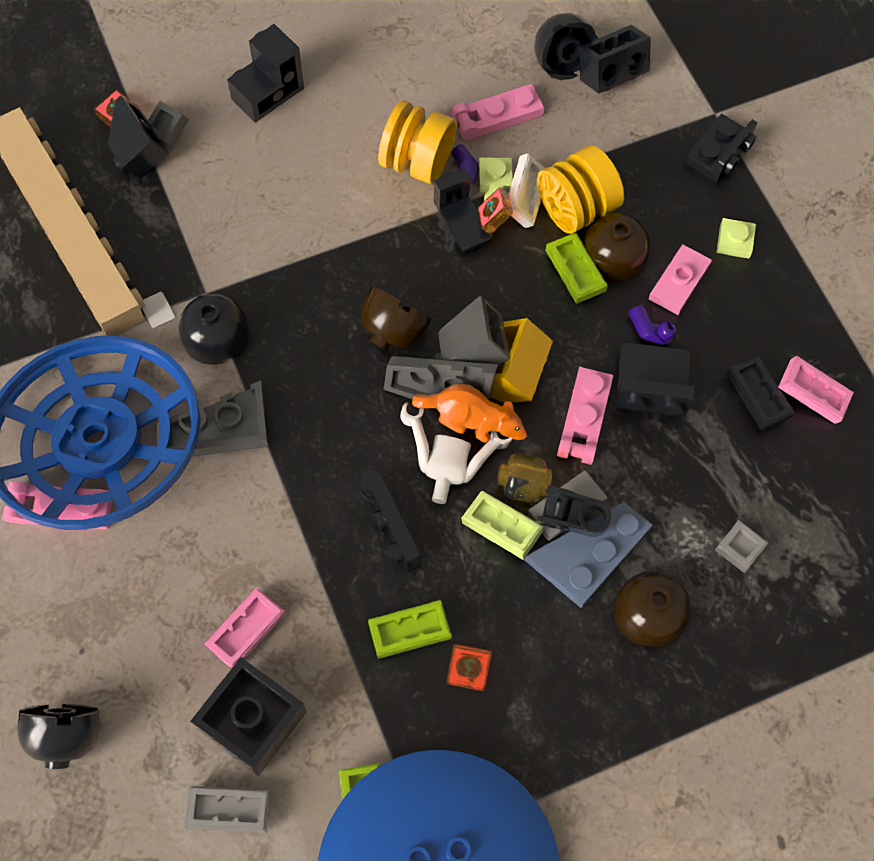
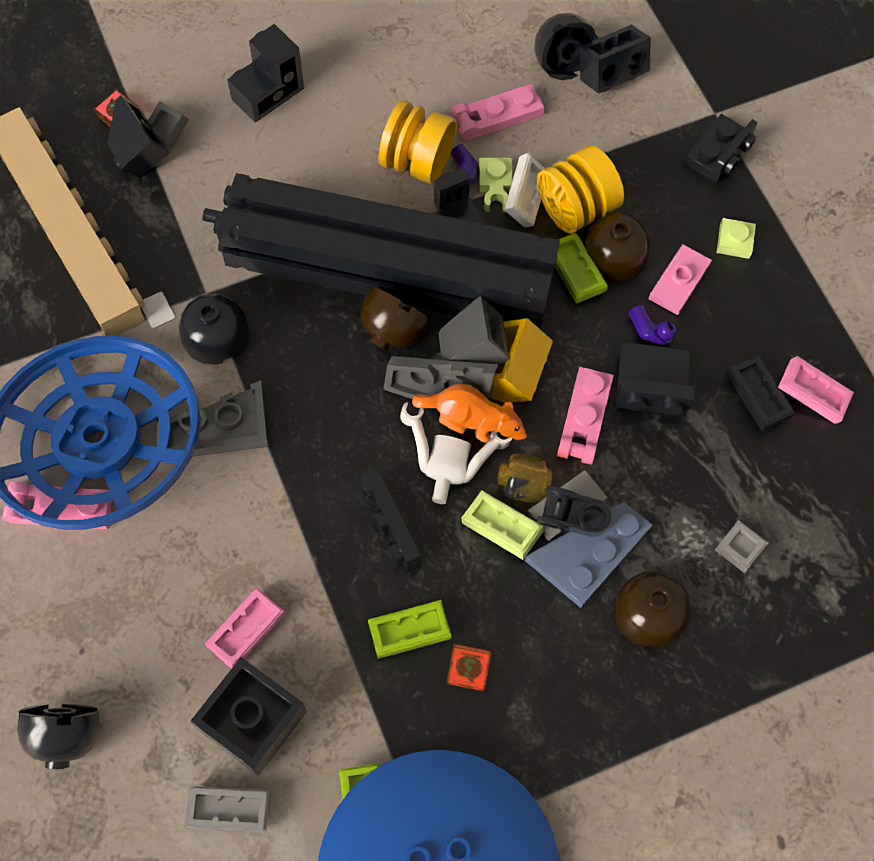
(370, 244): none -> black brick
(495, 210): clear orange tile -> none

